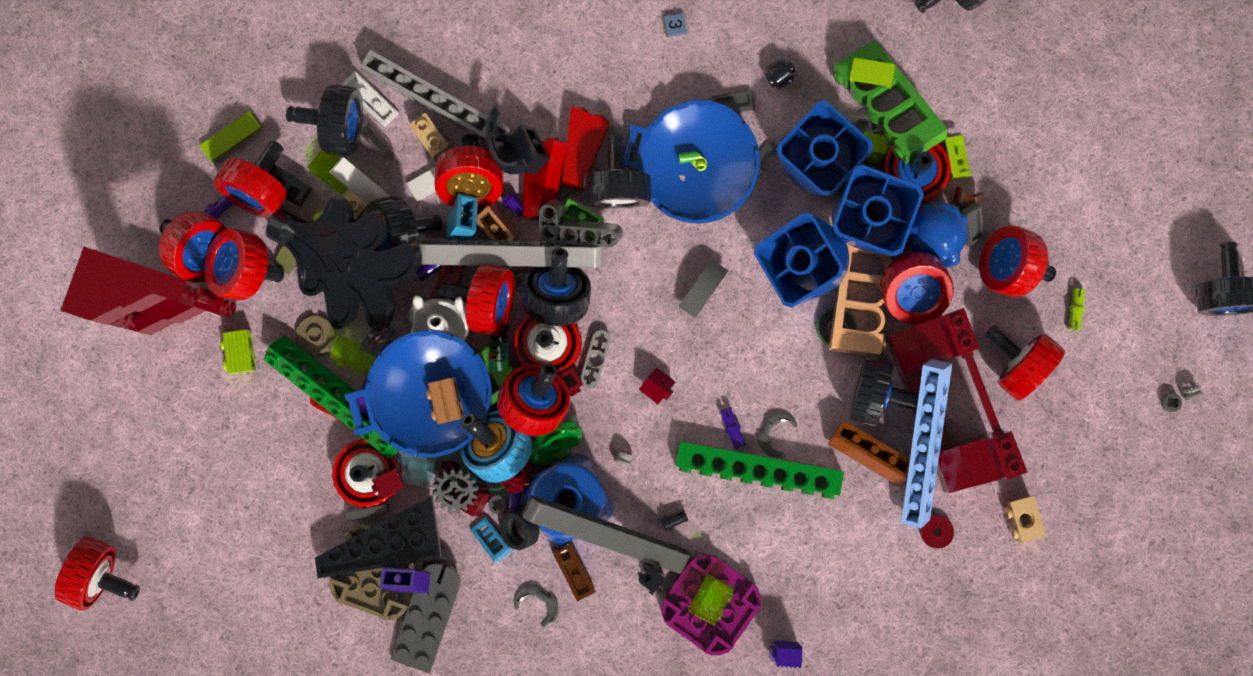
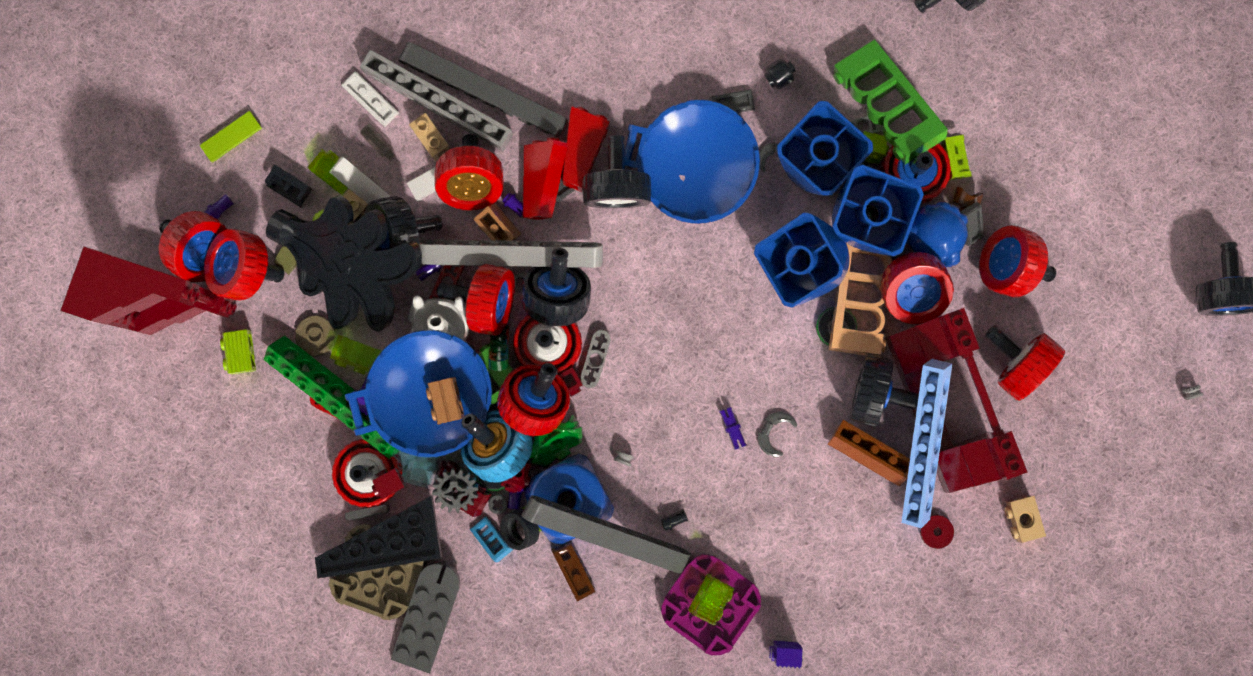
(89, 573): red wheel -> none
(252, 185): red wheel -> none
(337, 119): black wheel -> none
(376, 341): tile -> none
(405, 580): dark purple brick -> none
(462, 226): dark azure torso -> none
(482, 88): none -> dark grey beam
(519, 151): black piece -> none
(531, 591): dark grey piece -> none
(576, 212): bright green brick -> none
(579, 227): dark grey beam -> none
(653, 580): black hinge -> none
(657, 386): dark red brick -> none
(675, 25): sand blue tile -> none
(694, 158): arm -> none
(703, 288): dark grey brick -> none
(832, 477): green brick -> none
(872, 72): lime hinge -> none
(1076, 309): lime pin -> none
(1170, 408): dark grey bush -> none

